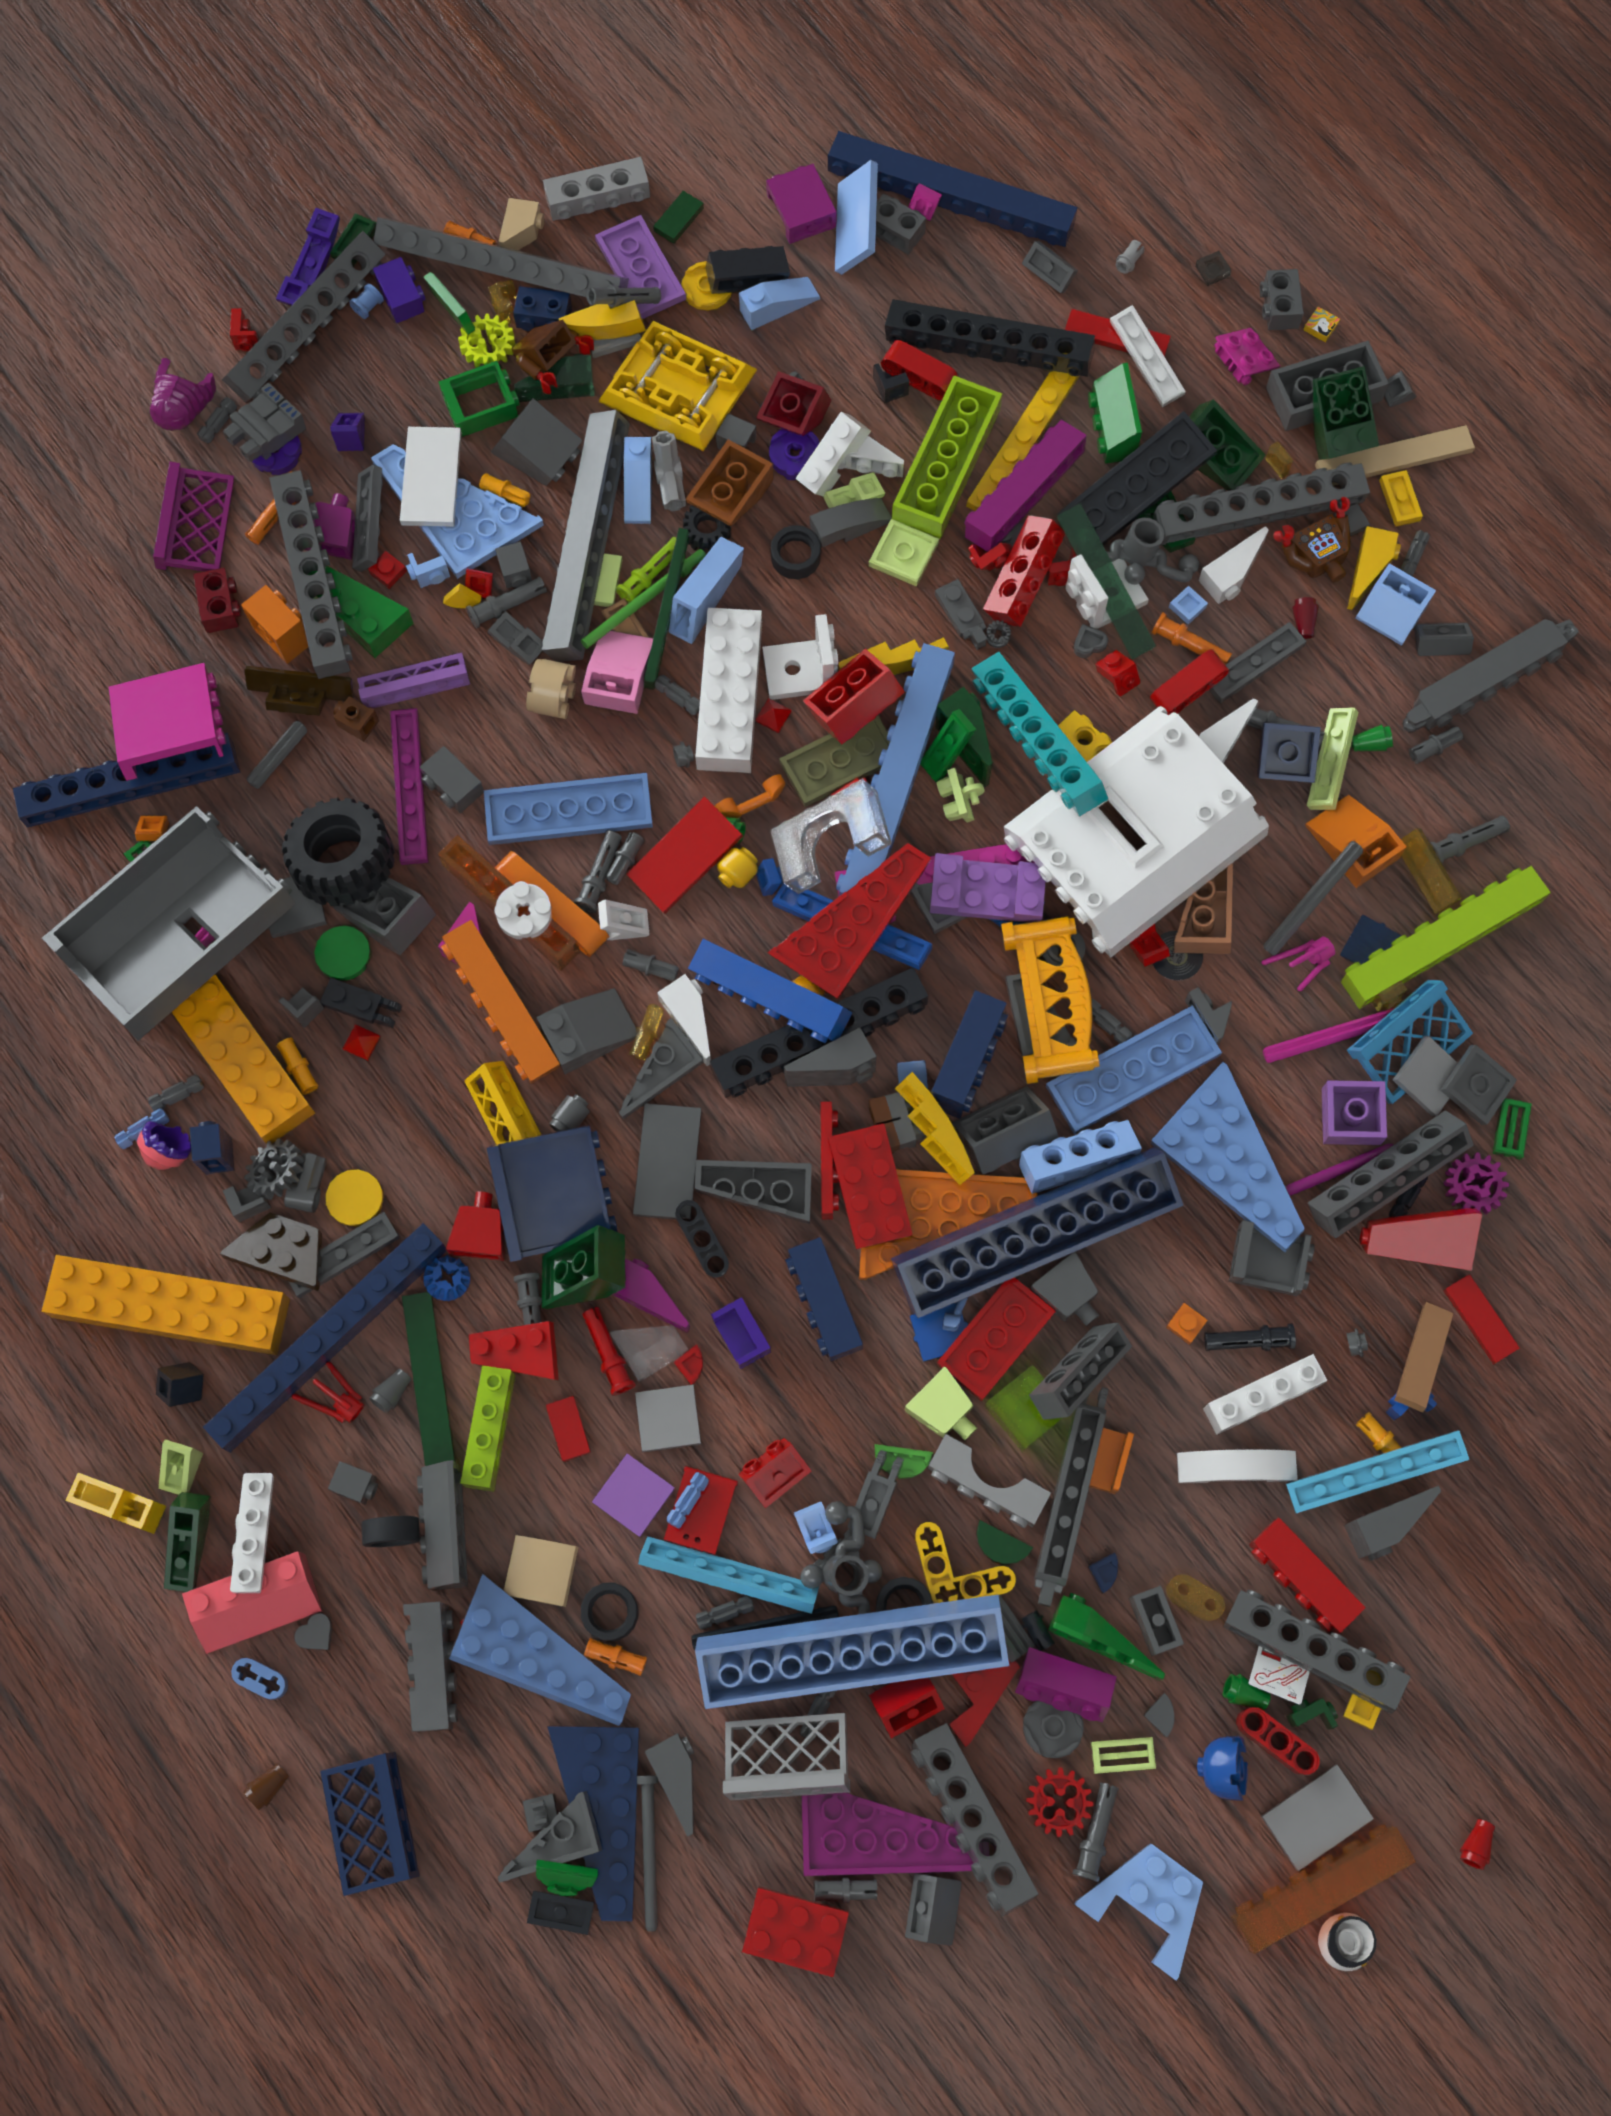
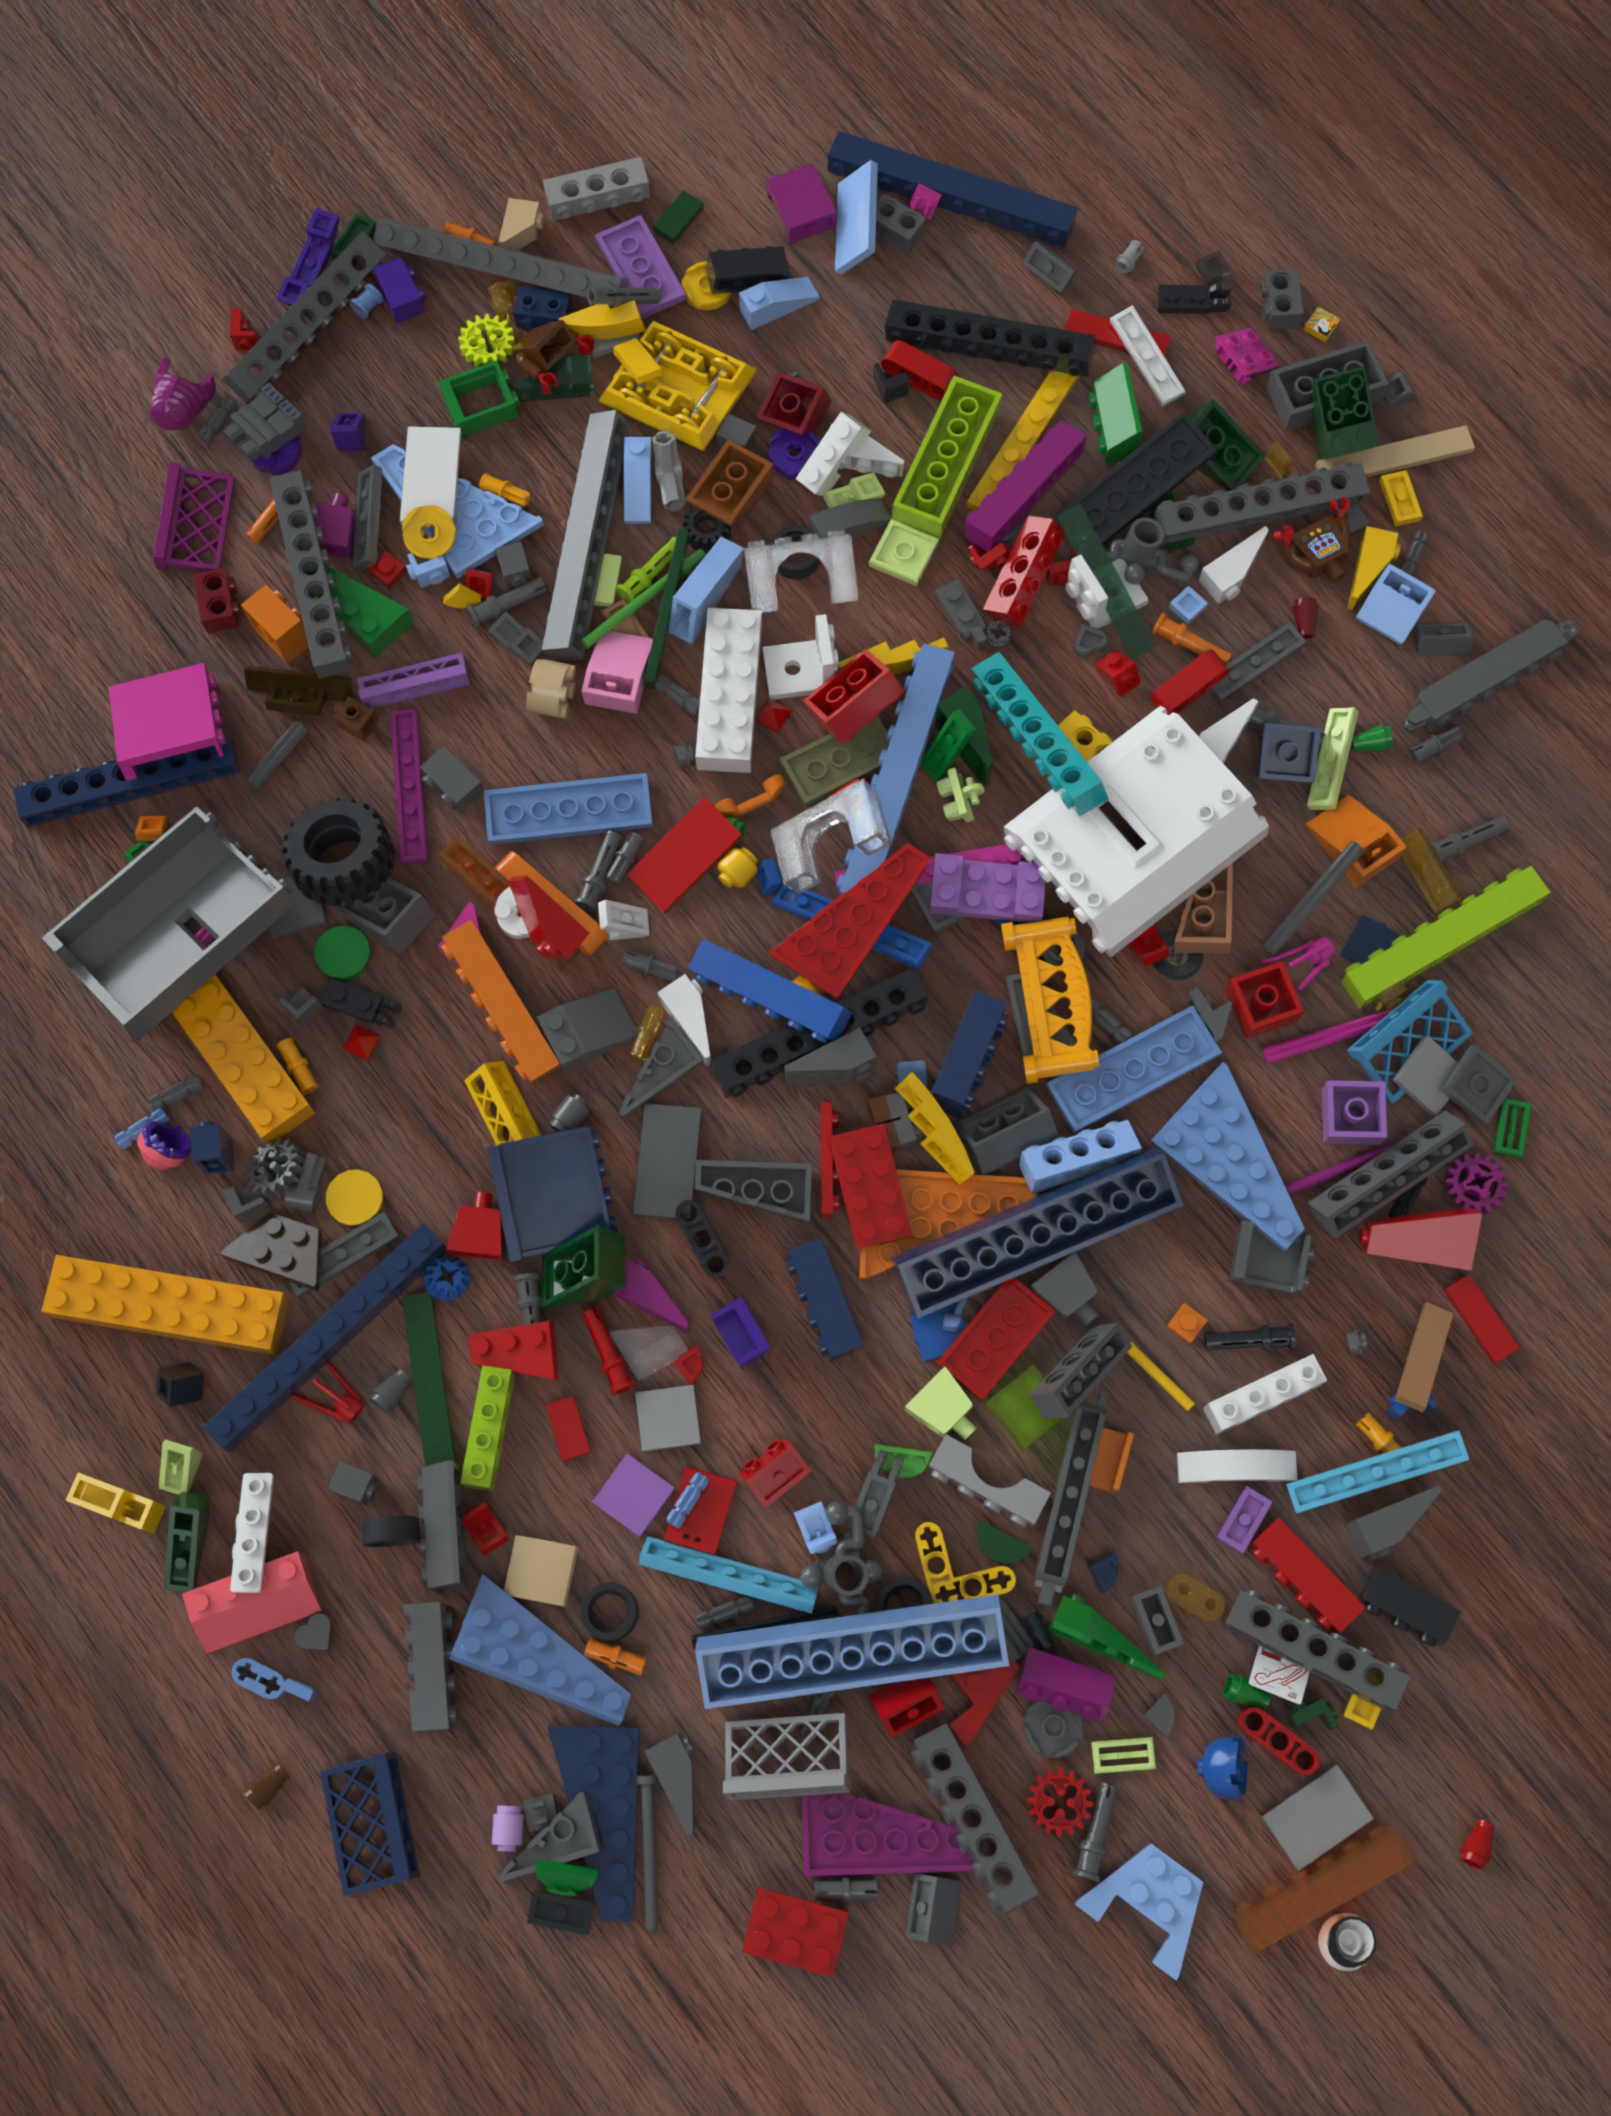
(300, 1689): none -> medium blue tile
(426, 517): none -> yellow plate
(449, 303): green tile -> none
(484, 1528): none -> red bracket
(507, 1827): none -> lavender brick
(538, 444): dark grey slope -> none
(546, 921): none -> red slope
(637, 361): none -> yellow tile
(833, 552): none -> clear arch
(1160, 1377): none -> yellow bar
(1193, 299): none -> black hinge
(1244, 1520): none -> medium lavender plate
(1264, 1000): none -> red brick
(1408, 1607): none -> black brick

